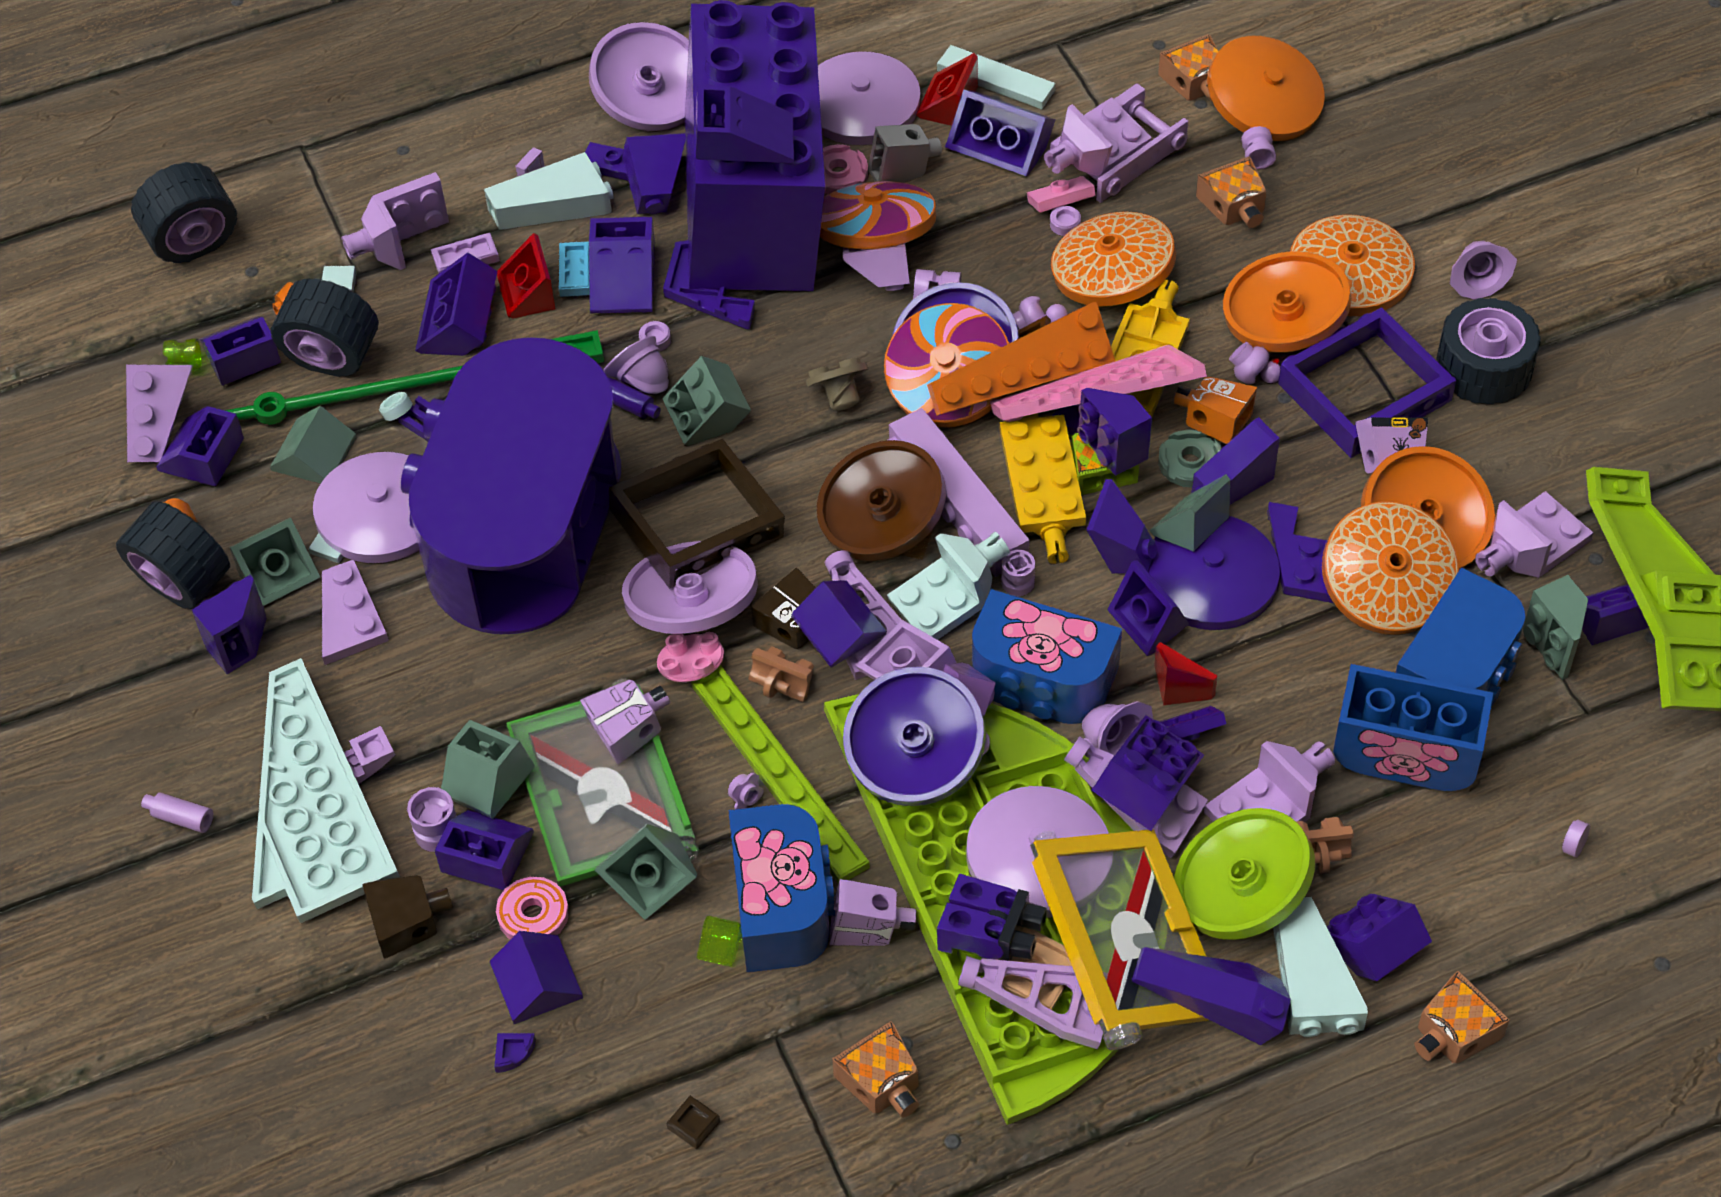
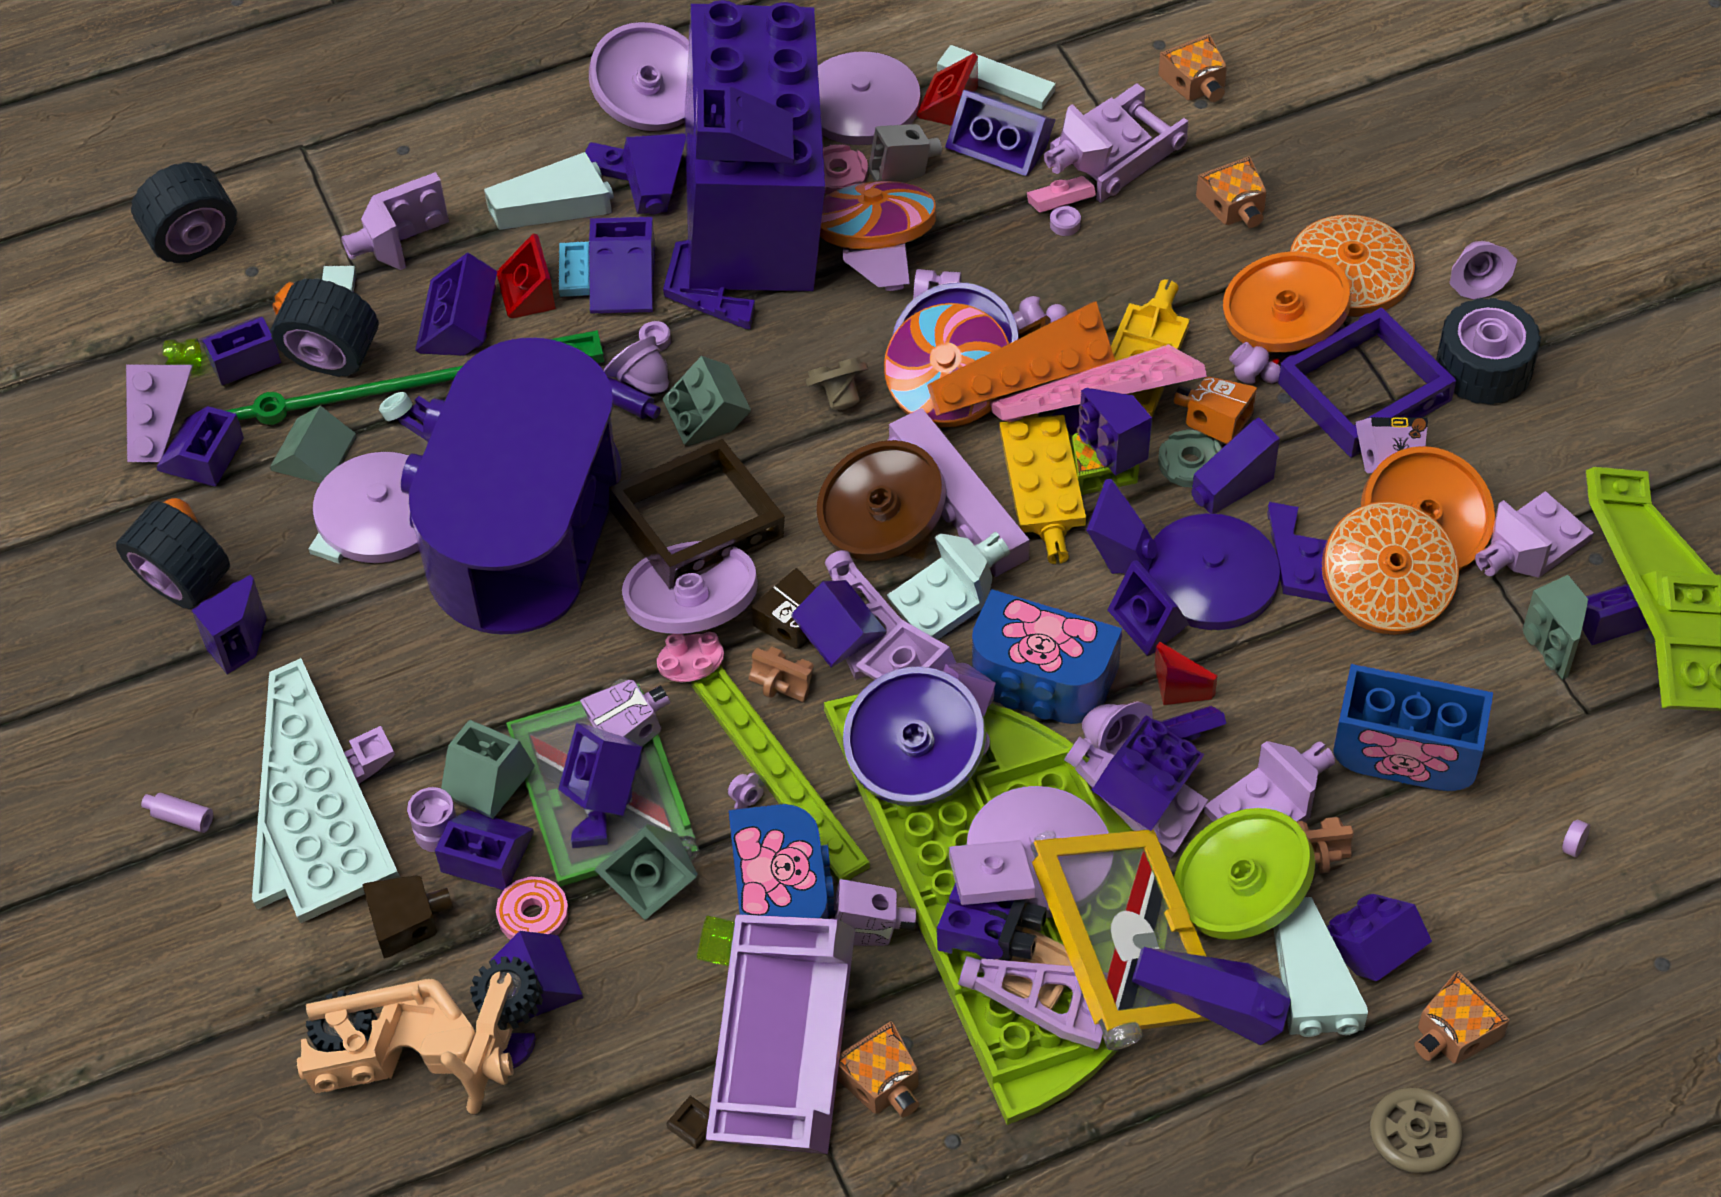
(275, 561): sand green slope -> none
(347, 614): lavender wing -> none
(364, 1046): none -> light nougat piece
(479, 246): lavender plate -> none
(531, 161): lavender tile -> none
(590, 831): none -> dark purple tile
(600, 769): none -> dark purple slope
(781, 1033): none -> medium lavender slope
(991, 872): none -> lavender plate
(1018, 573): lavender wheel -> none
(1113, 258): orange dish -> none
(1196, 515): sand green slope -> none
(1258, 145): lavender wheel -> none
(1267, 86): orange dish -> none
(1407, 1157): none -> dark tan plate
(1468, 636): blue brick -> none

